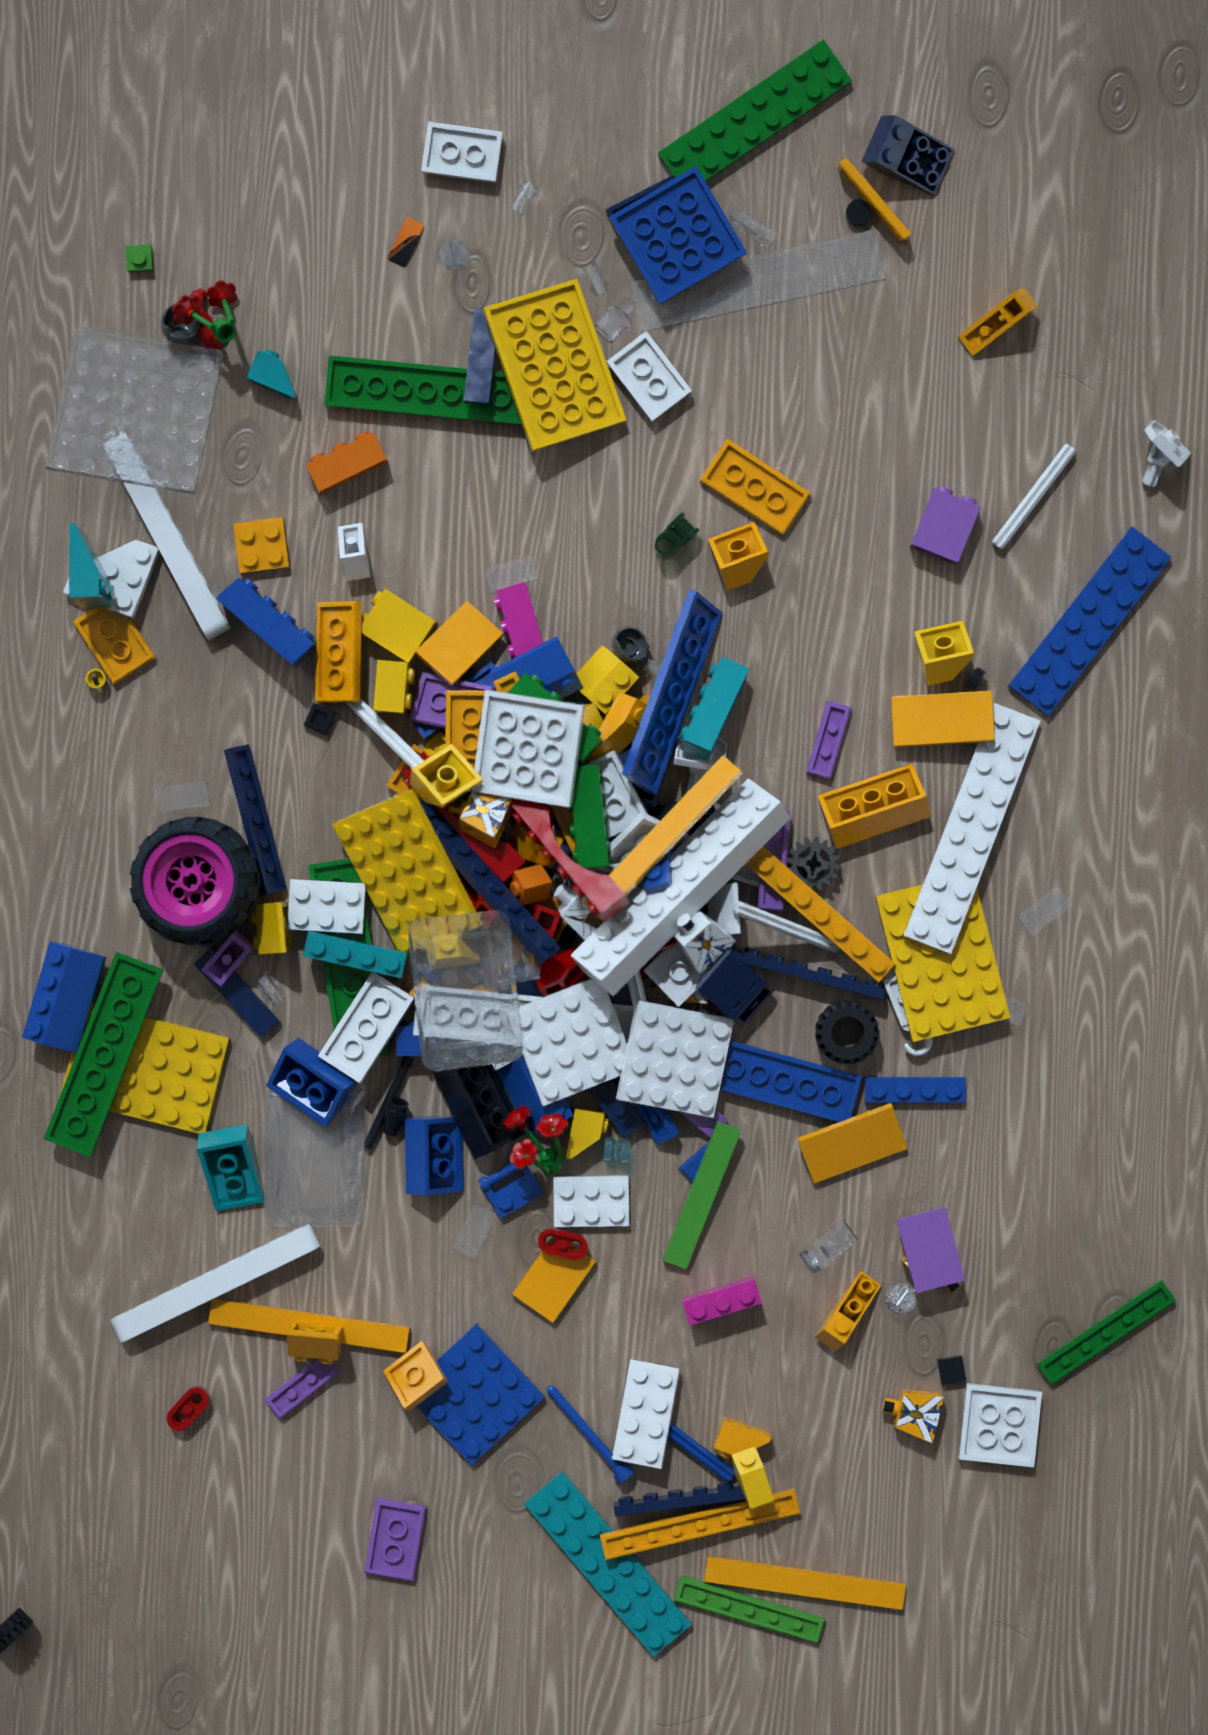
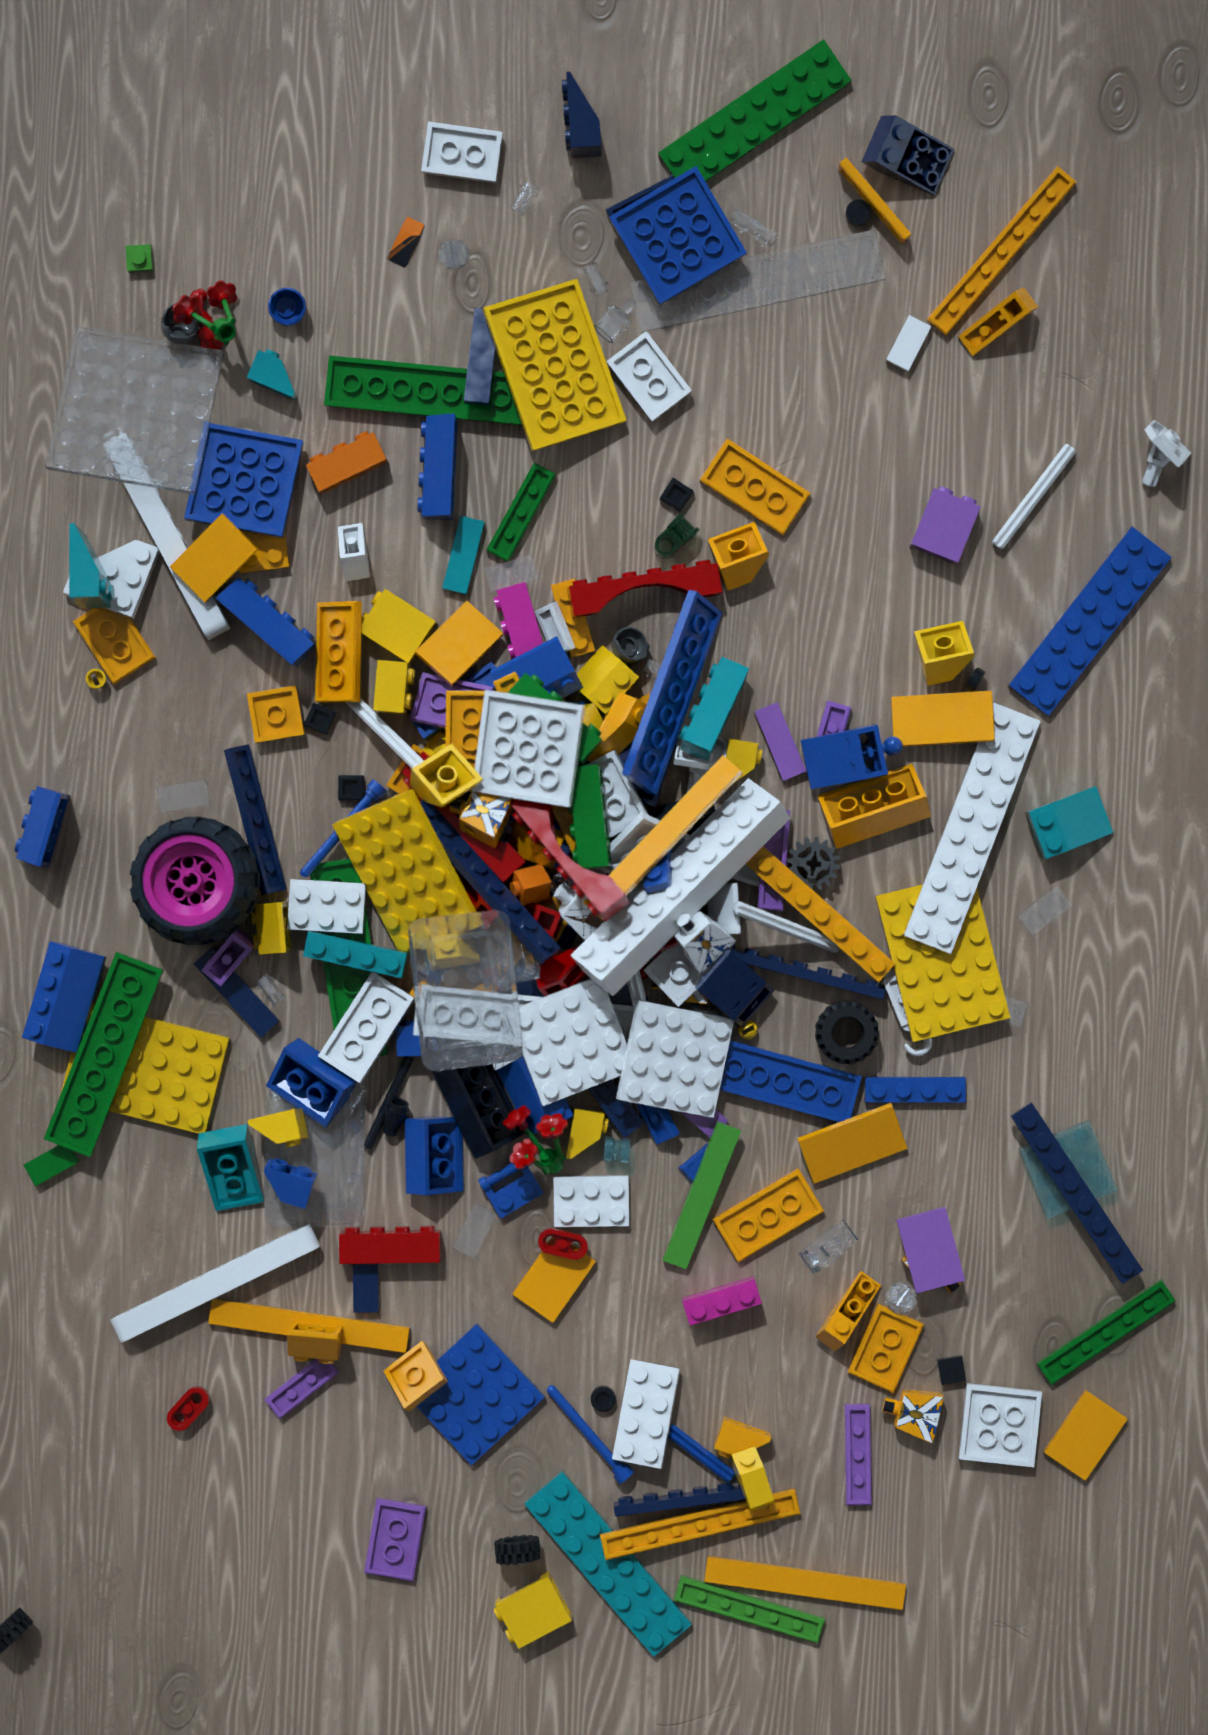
(41, 826): none -> blue slope
(50, 1164): none -> green tile
(214, 557): none -> light orange tile
(247, 479): none -> blue plate
(275, 714): none -> light orange plate
(282, 1127): none -> yellow slope
(287, 306): none -> blue hair
(289, 1182): none -> blue slope
(350, 787): none -> black tile
(365, 1288): none -> dark blue tile
(373, 793): none -> blue piece
(390, 1246): none -> red brick
(439, 467): none -> blue slope
(463, 555): none -> teal tile
(517, 1550): none -> black tyre
(521, 512): none -> green tile
(533, 1611): none -> yellow panel
(554, 625): none -> white tile
(577, 626): none -> light orange plate
(584, 132): none -> dark blue slope
(590, 598): none -> red arch
(603, 1398): none -> black tile
(676, 495): none -> black tile
(743, 755): none -> yellow slope
(750, 1035): none -> yellow hinge
(768, 1215): none -> light orange tile
(780, 741): none -> medium lavender tile
(842, 756): none -> blue slope
(858, 1454): none -> medium lavender tile
(885, 1348): none -> light orange tile
(908, 343): none -> white tile
(1001, 251): none -> light orange tile
(1069, 822): none -> teal slope
(1076, 1193): none -> dark blue plate
(1085, 1435): none -> light orange tile
(1086, 1156): none -> clear light blue plate

